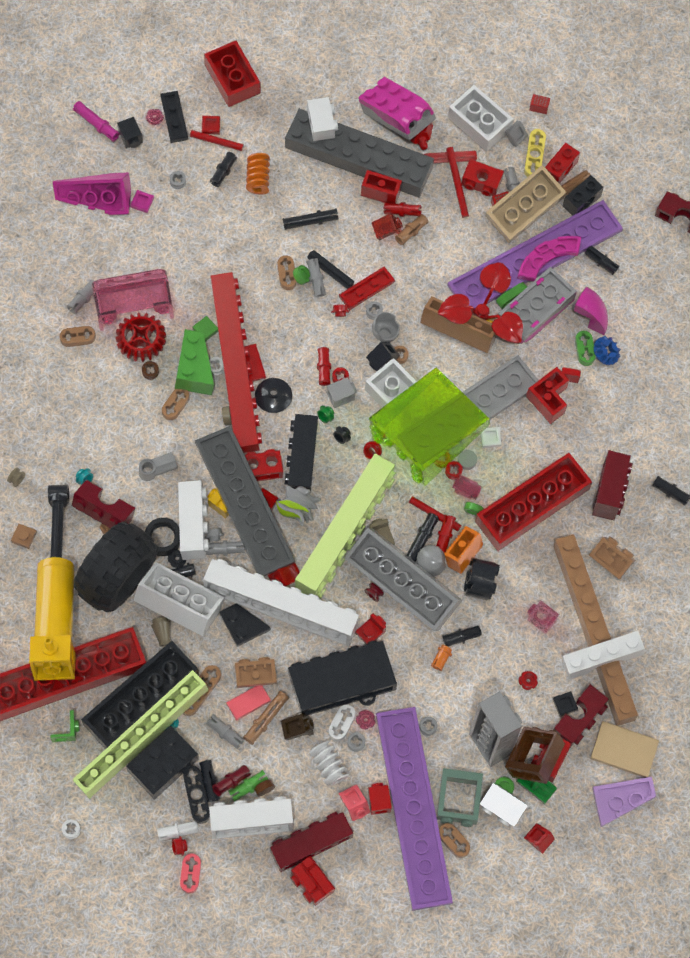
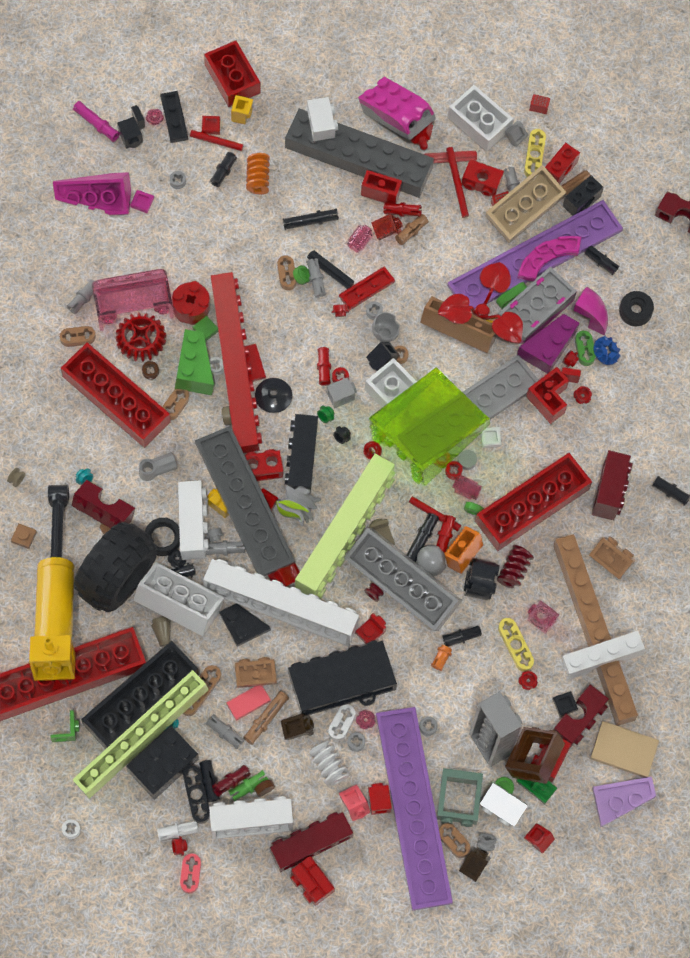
(115, 395): none -> red brick
(136, 113): none -> black tile
(190, 293): none -> red brick
(241, 109): none -> yellow brick
(360, 238): none -> clear pink brick
(475, 863): none -> dark brown bracket
(486, 842): none -> light grey bush
(514, 566): none -> dark red piece
(517, 659): none -> light yellow beam
(549, 344): none -> magenta wedge
(570, 359): none -> red plate
(586, 392): none -> red plate
(636, 298): none -> black tyre

